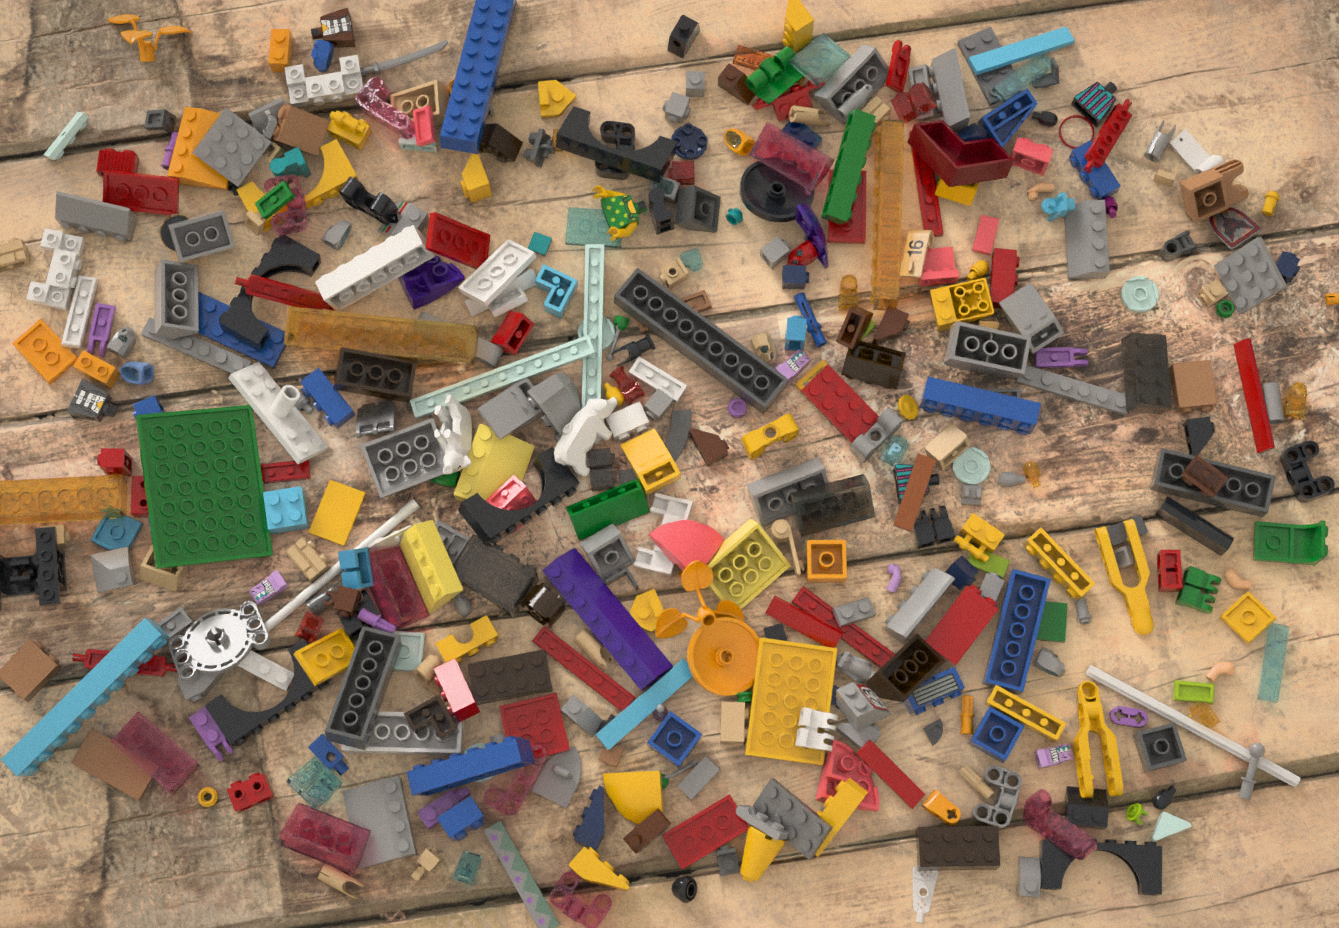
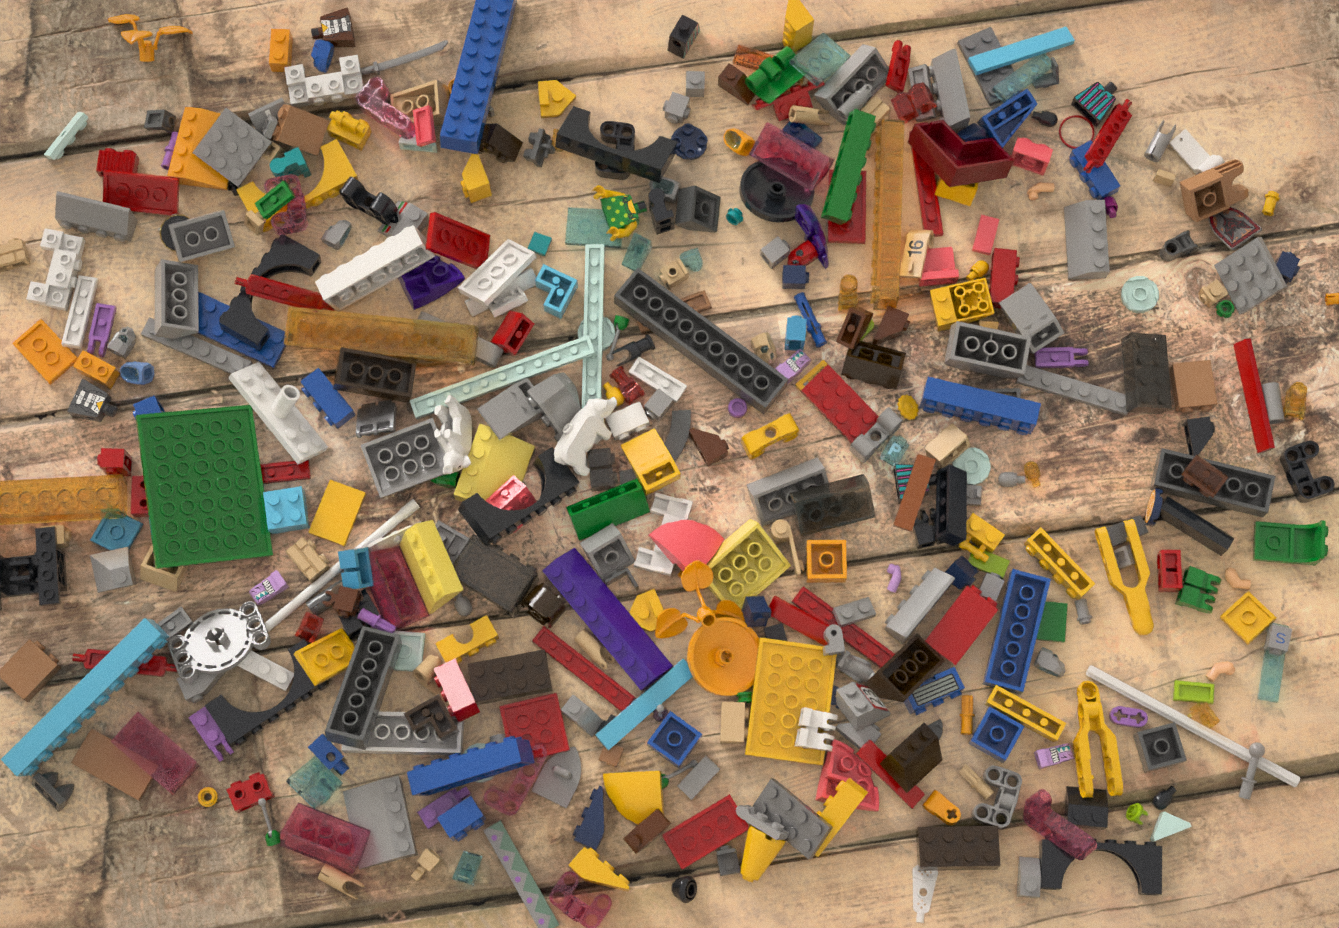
(55, 796): none -> dark grey tile
(272, 836): none -> hinge
(303, 403): light grey cylinder -> none
(637, 252): none -> clear light blue slope
(682, 172): clear red brick -> none
(756, 611): none -> dark blue brick
(834, 638): none -> light grey leg
(913, 758): none -> dark brown slope
(951, 505): none -> black brick
(1057, 206): medium azure hips -> none
(1153, 507): none -> dark blue tile
(1277, 639): none -> light grey brick

